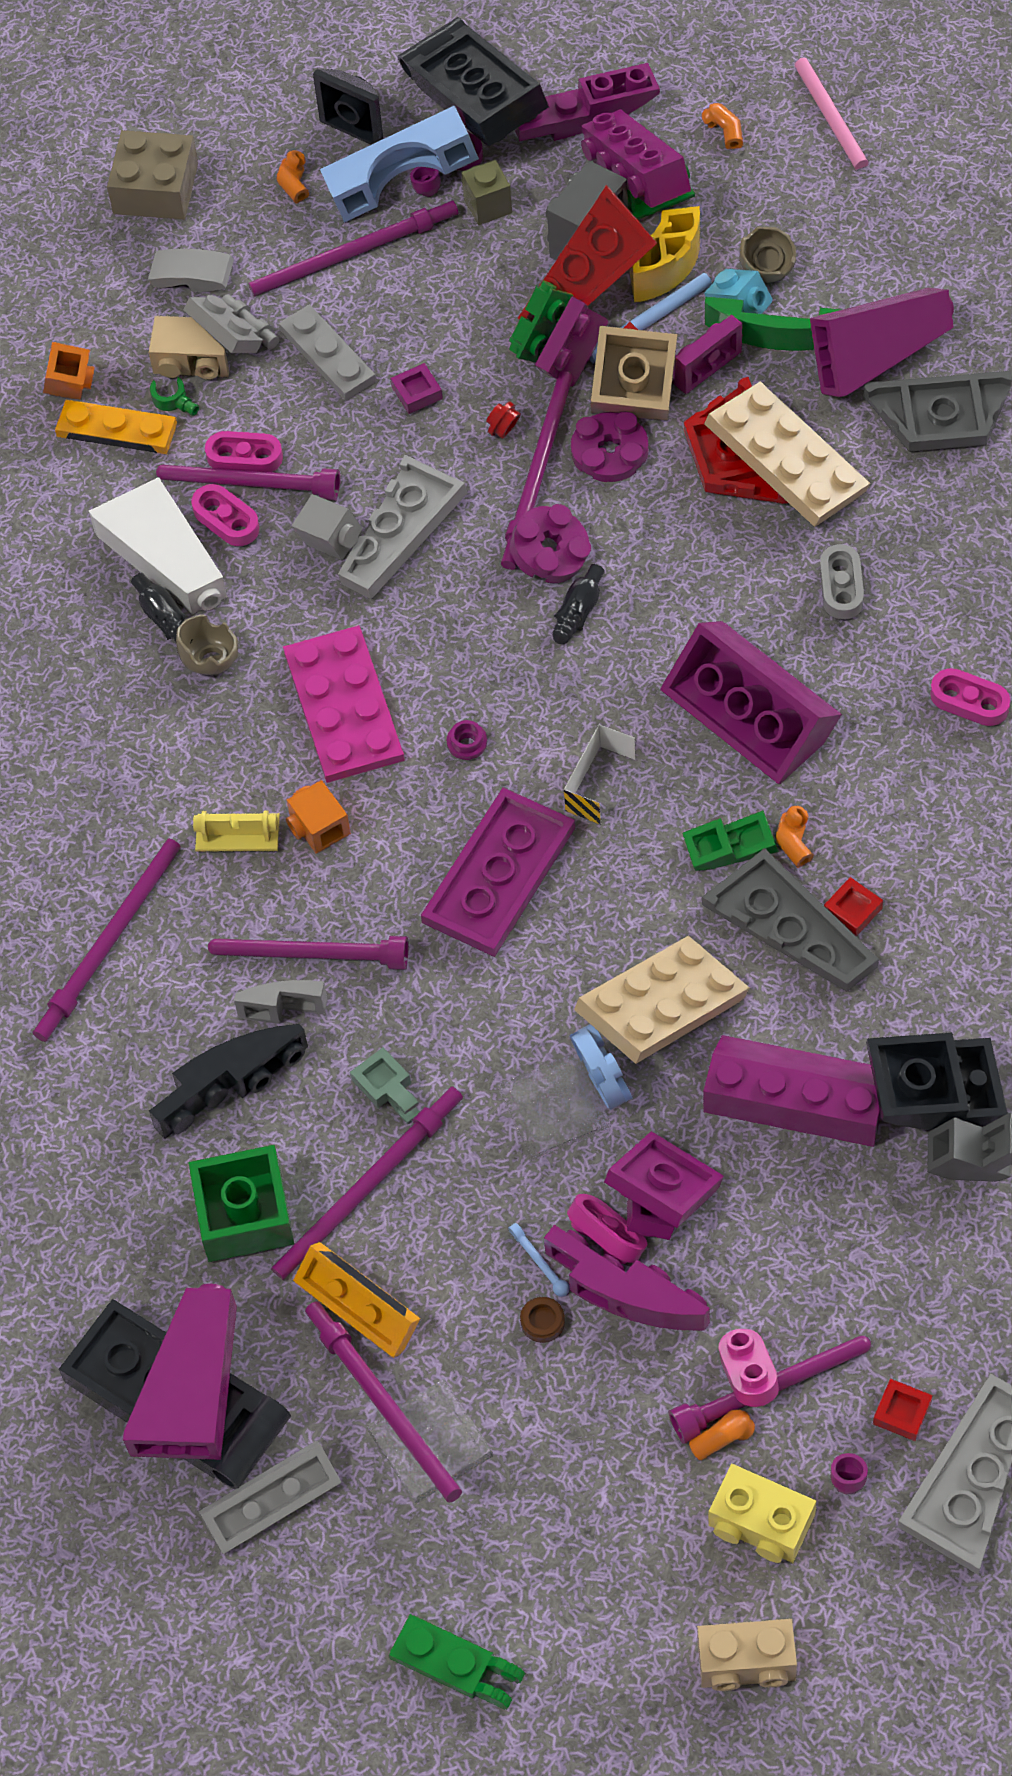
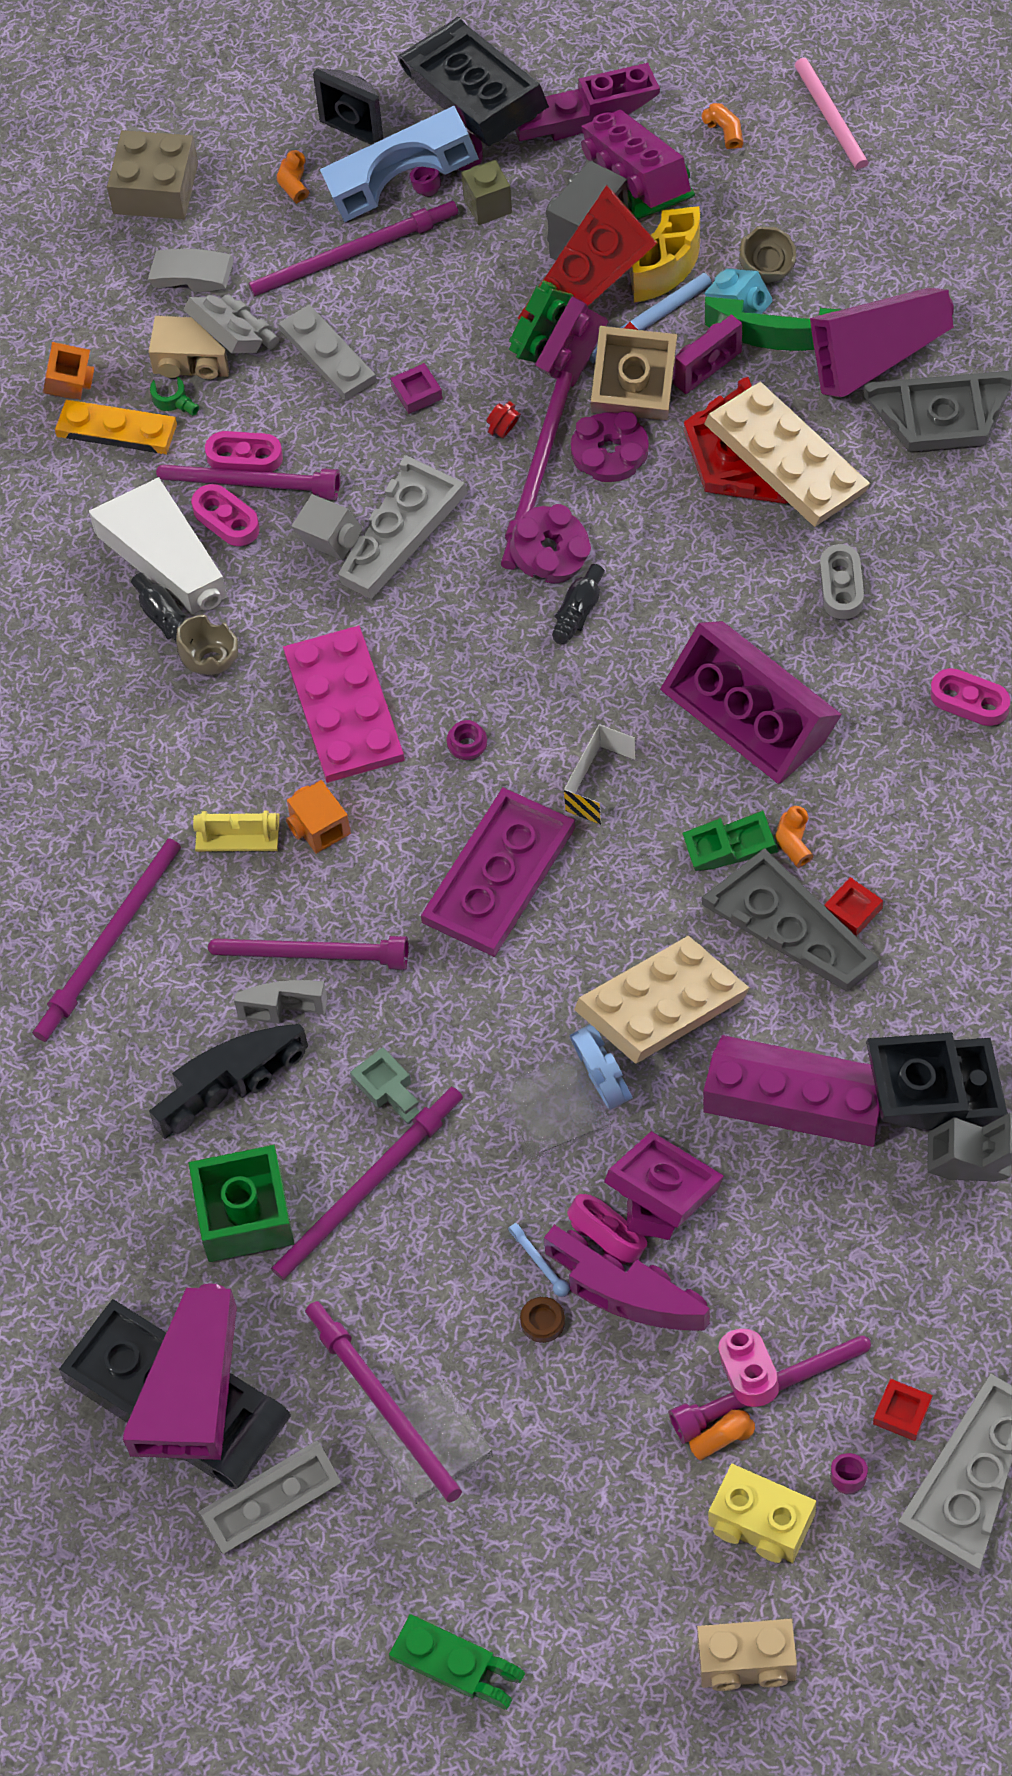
(356, 1299): light orange plate -> none

